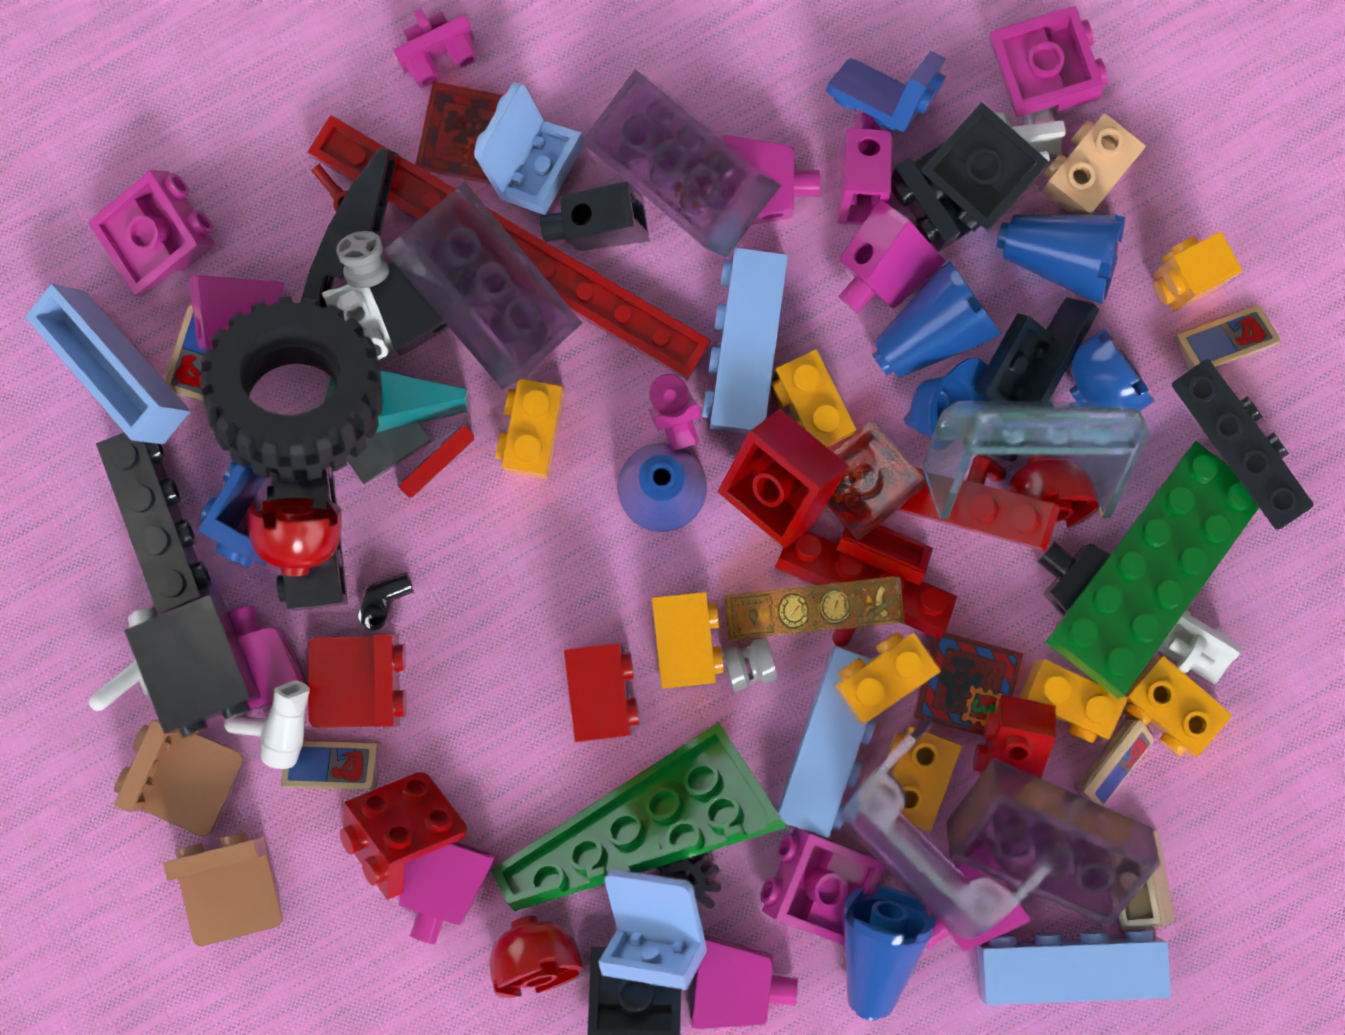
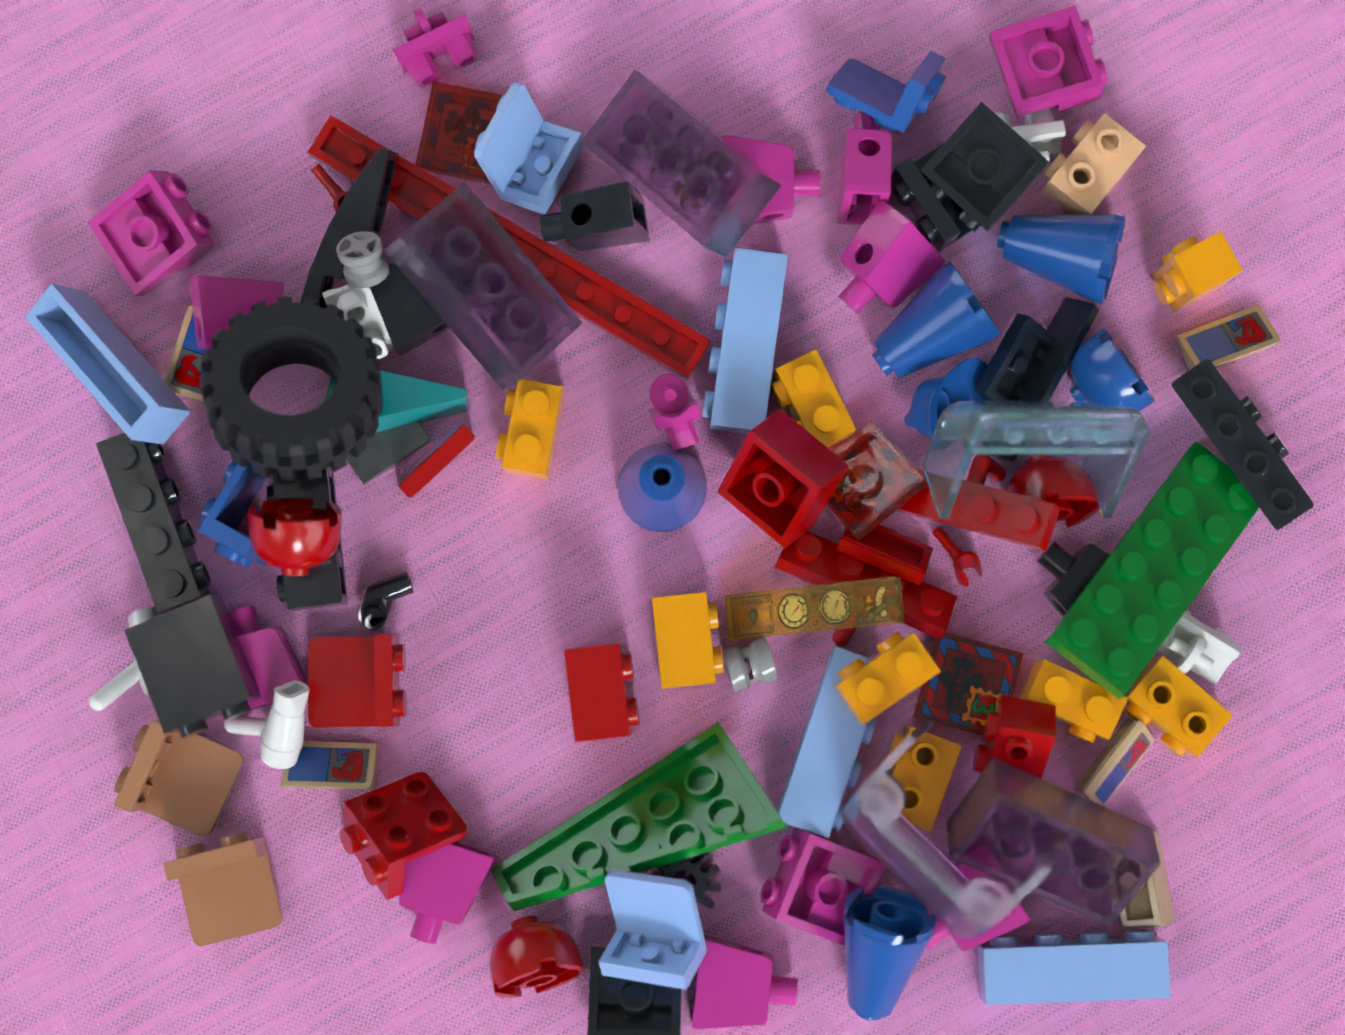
(960, 559): none -> red hand

